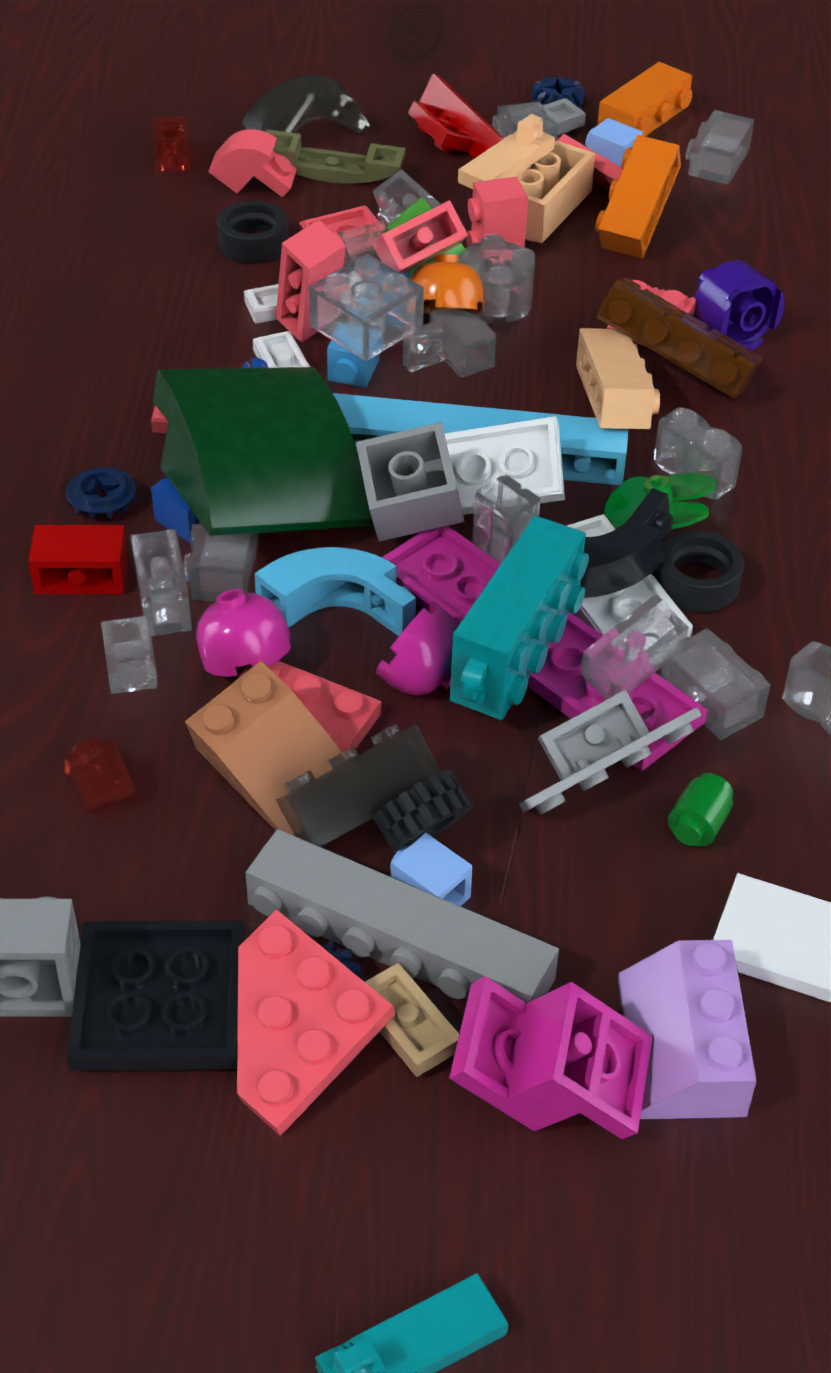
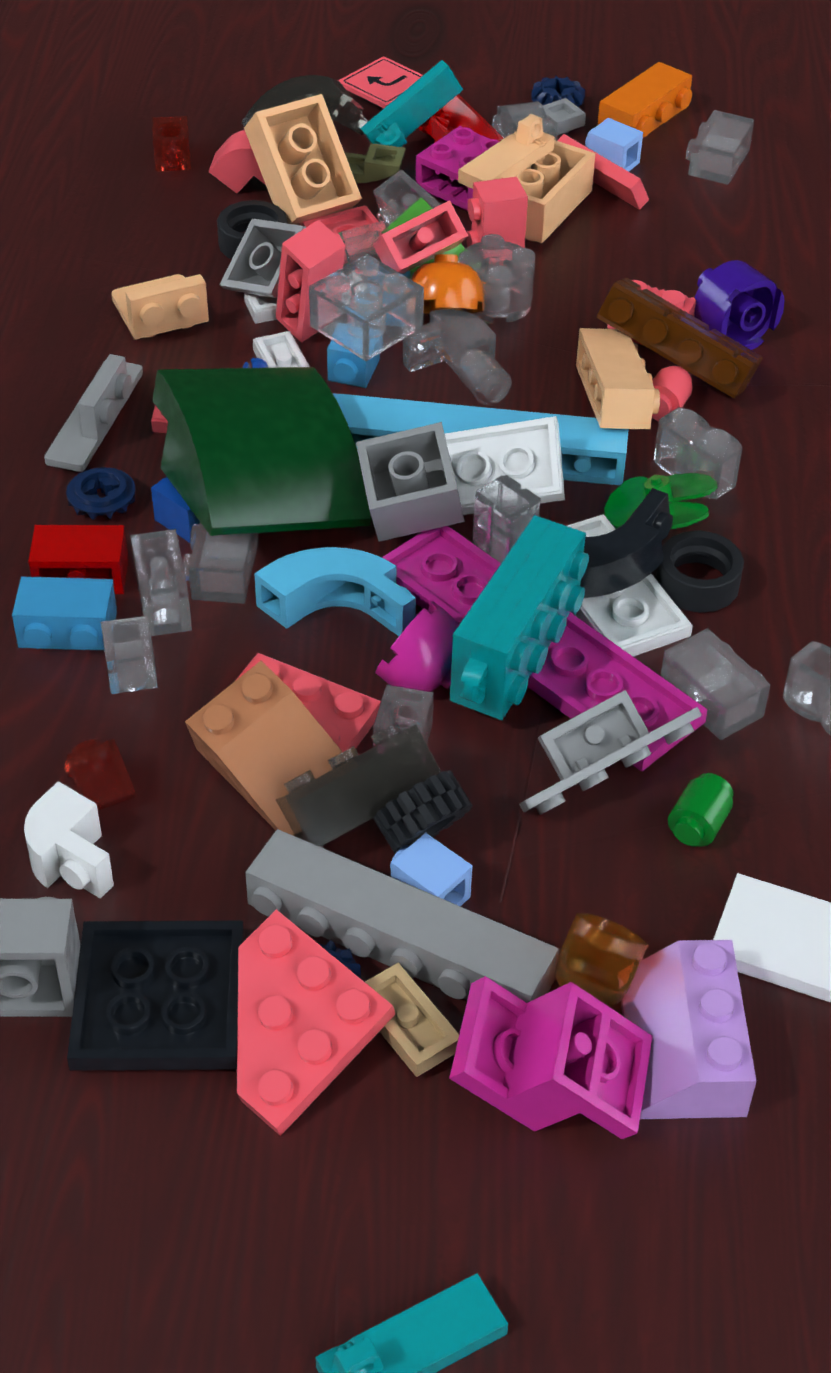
(62, 838): none -> white brick
(63, 612): none -> dark azure brick
(94, 414): none -> light grey bracket
(162, 304): none -> light nougat bracket
(241, 632): dark pink cylinder -> none
(258, 258): none -> light grey slope
(302, 159): none -> light nougat brick
(380, 81): none -> coral piece
(406, 709): none -> clear brick
(413, 107): none -> teal hinge
(440, 162): none -> dark pink brick
(484, 377): none -> clear brick
(600, 957): none -> clear orange helmet
(634, 648): clear brick -> none
(638, 196): orange brick -> none
(674, 389): none -> coral brick

